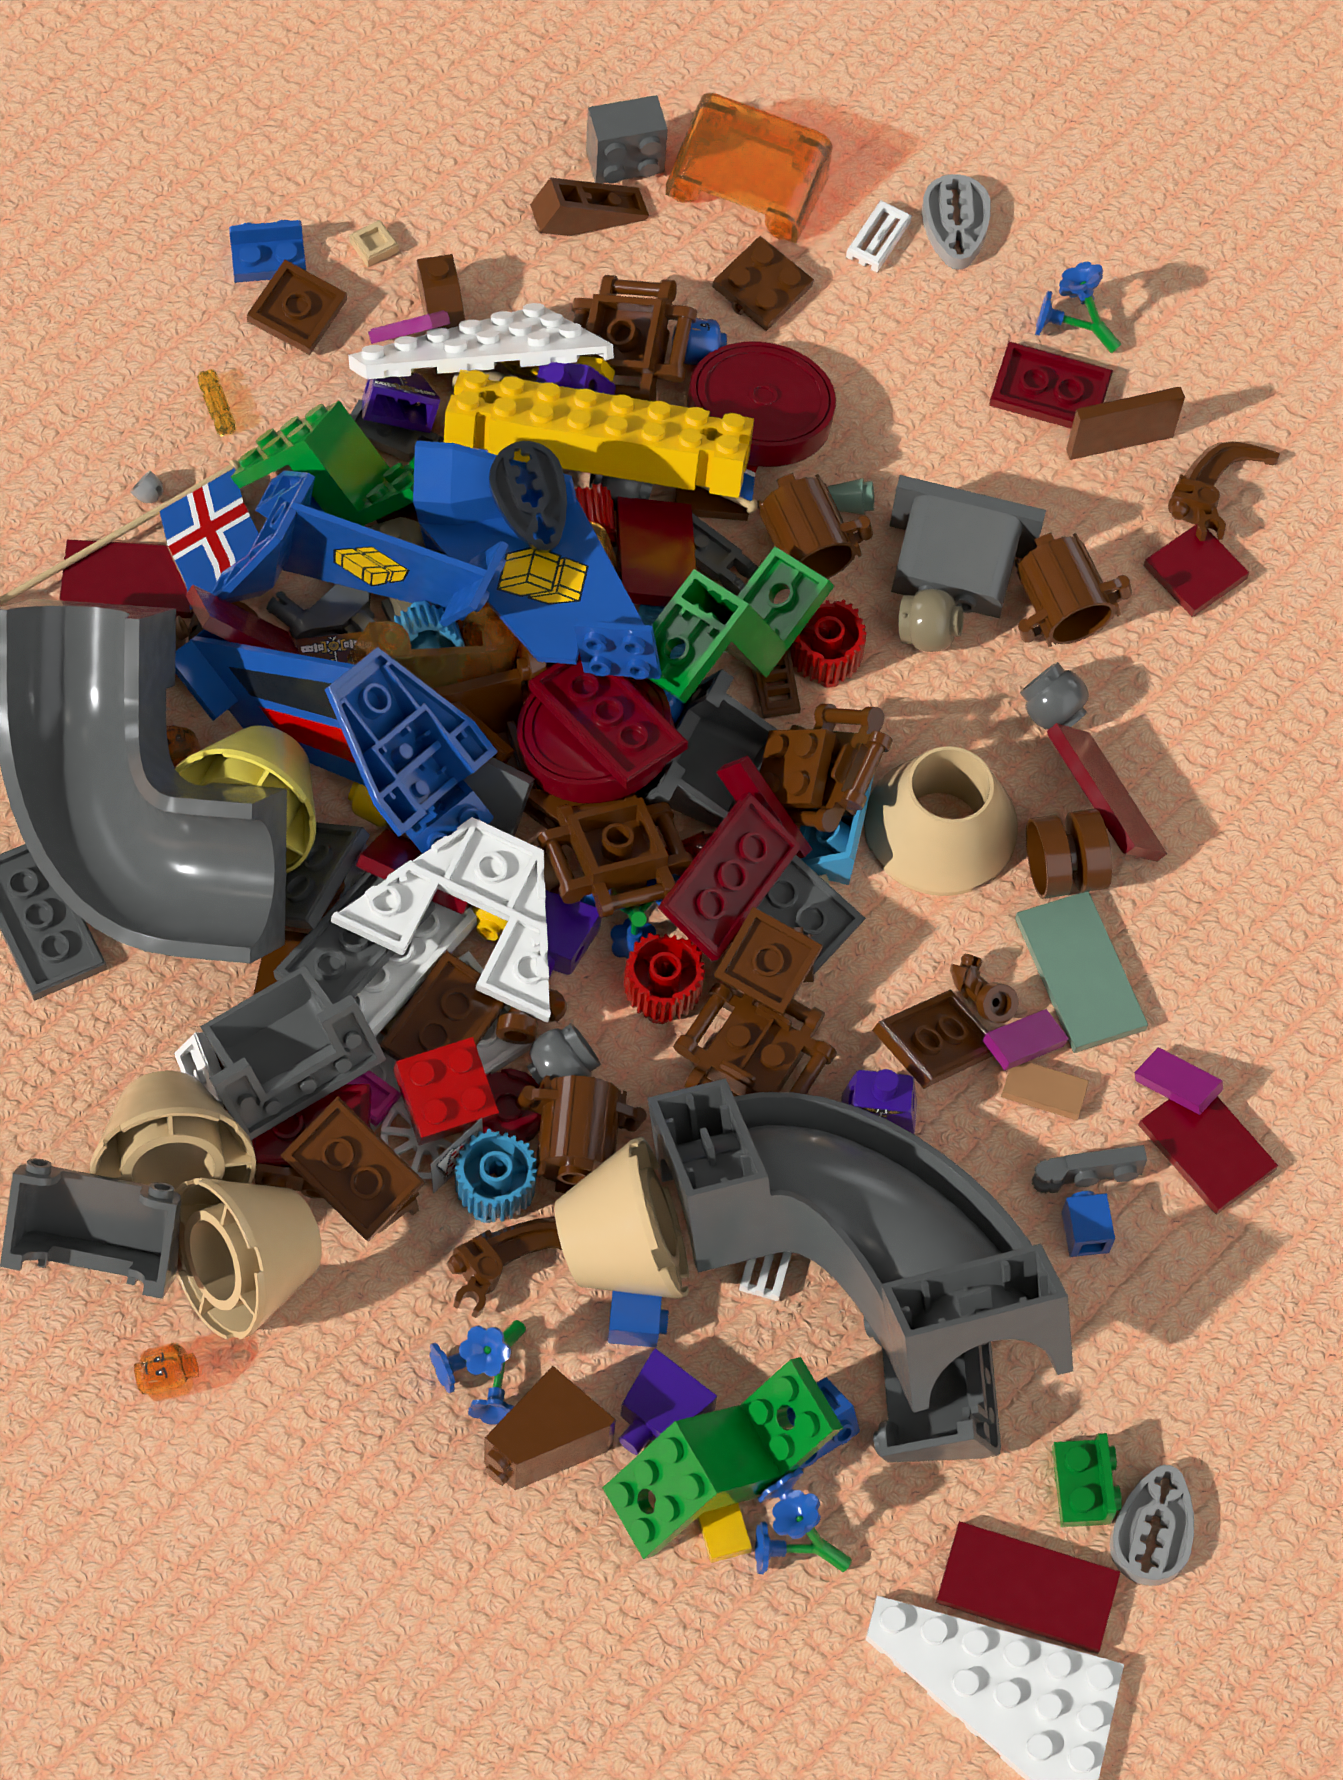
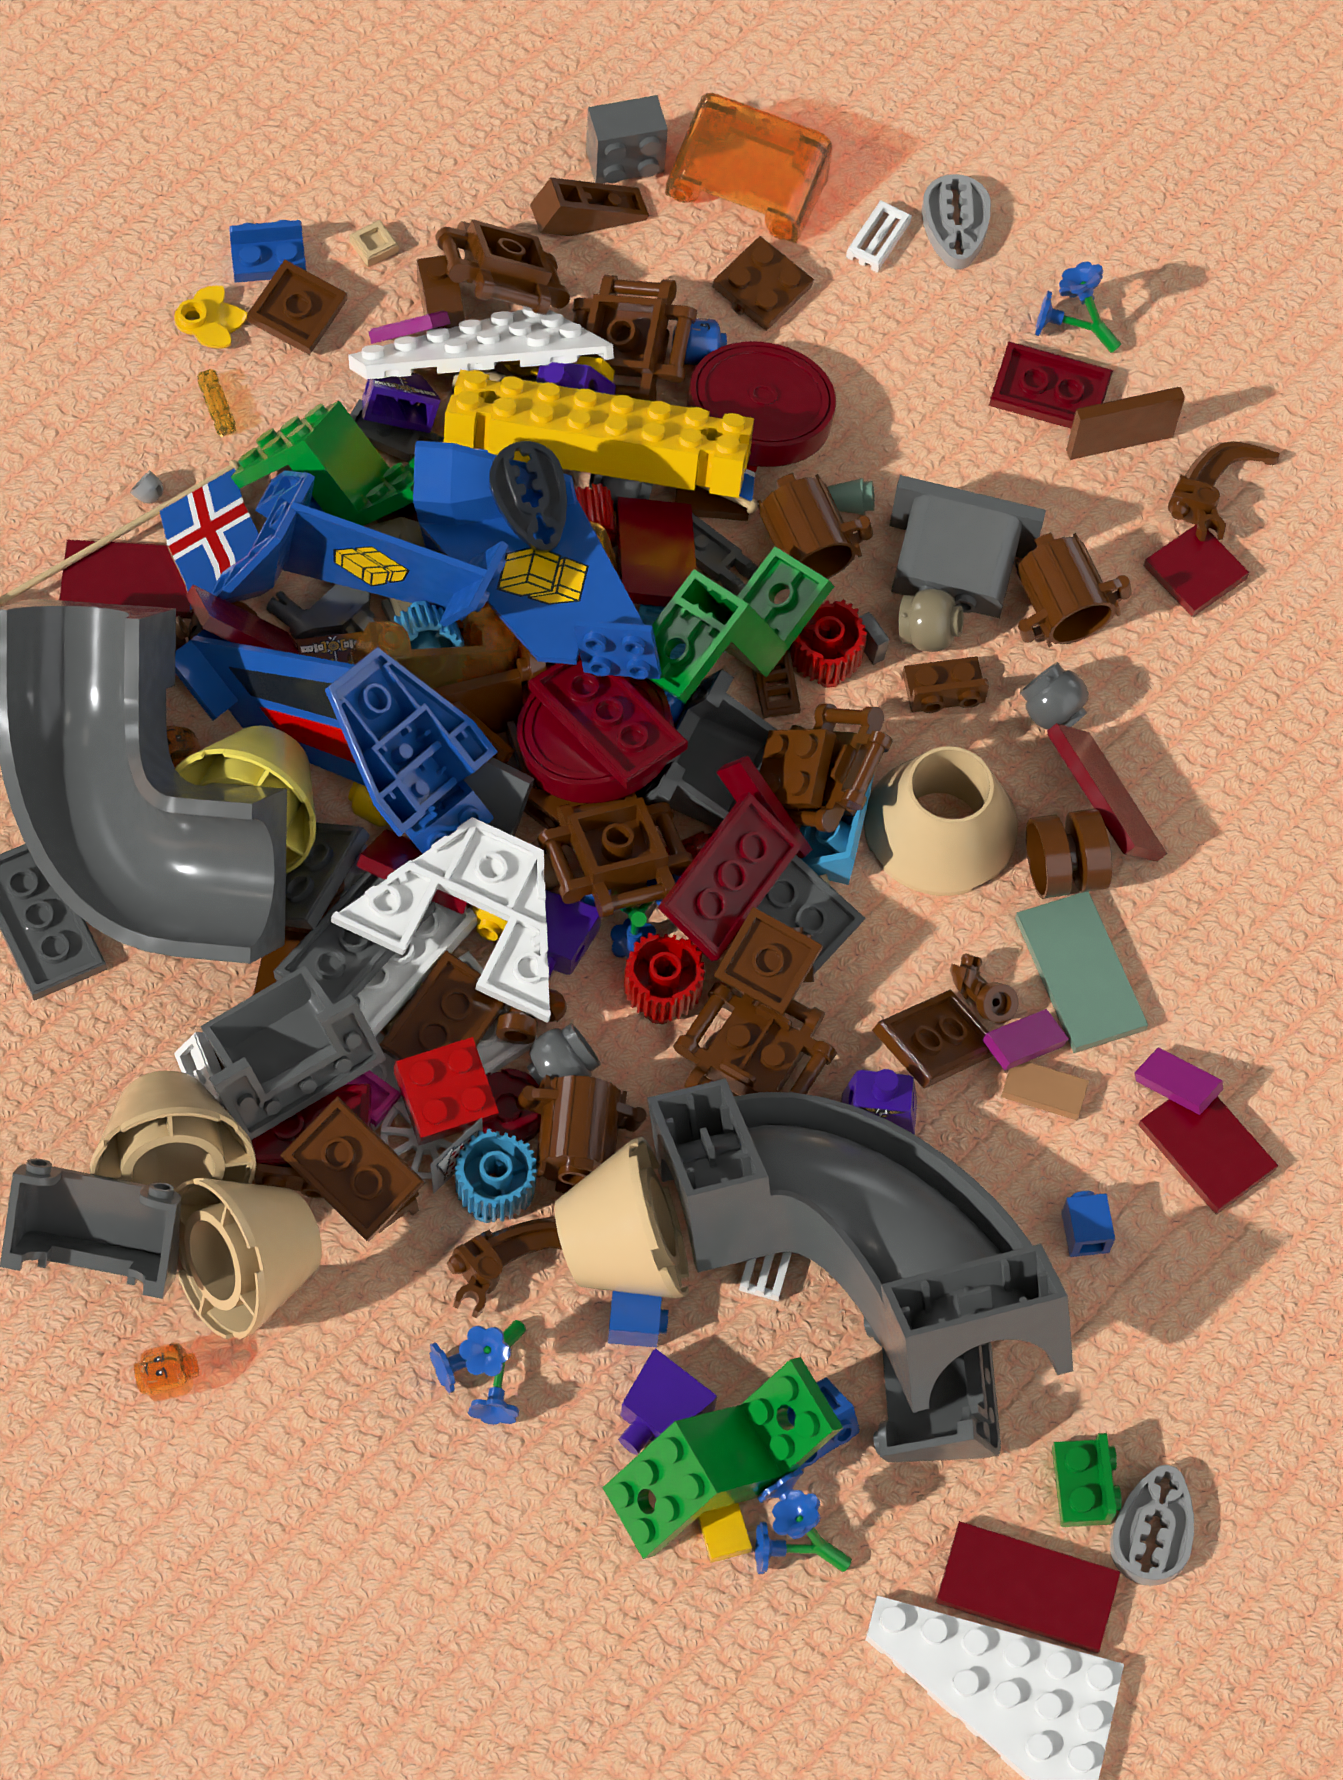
(213, 316): none -> yellow plate
(503, 265): none -> reddish brown brick
(547, 1433): reddish brown slope -> none
(876, 639): none -> dark grey tile
(945, 684): none -> reddish brown bracket
(1089, 1168): dark grey hinge -> none

